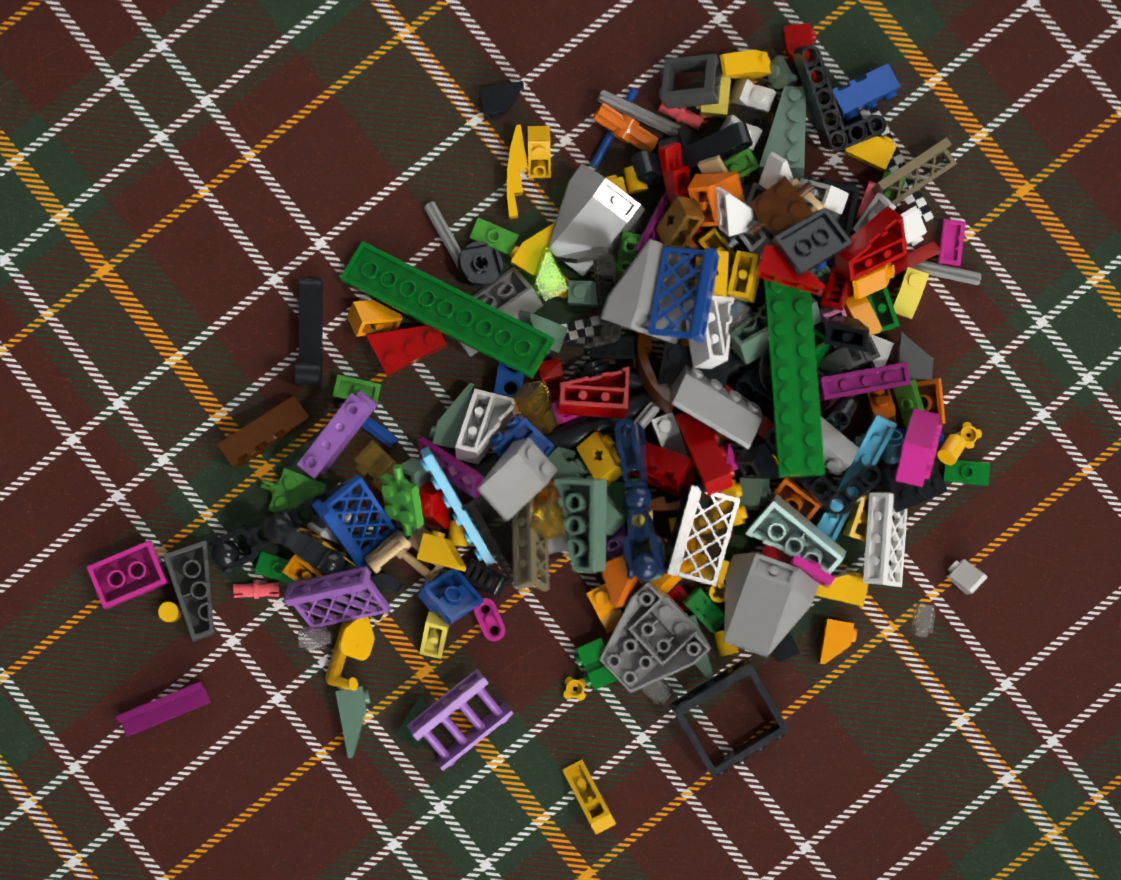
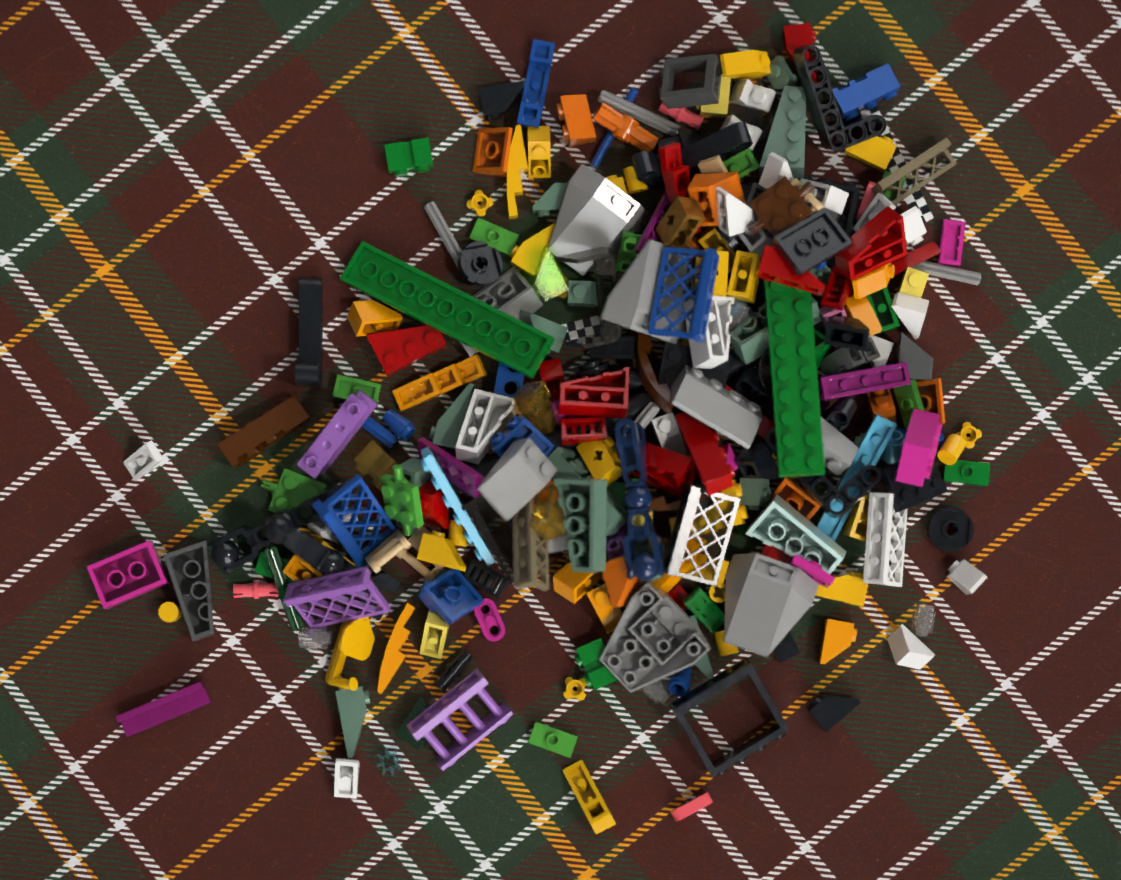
(144, 460): none -> white slope
(281, 582): none -> dark green axle
(346, 778): none -> white slope
(393, 657): none -> light orange slope
(396, 760): none -> clear light blue gear
(399, 425): none -> blue cone
(409, 157): none -> green brick
(439, 382): none -> light orange slope
(453, 670): none -> black pin
(480, 209): none -> yellow plate
(493, 151): none -> orange slope
(536, 83): none -> blue slope
(550, 201): none -> sand green slope
(552, 739): none -> bright green plate
(574, 423): none -> red slope
(574, 584): none -> light orange slope
(577, 120): none -> orange slope
(680, 682): none -> blue cone
(691, 806): none -> coral beam
(831, 710): none -> black slope
(908, 649): none -> white slope
(910, 311): none -> white slope
(940, 537): none -> black plate

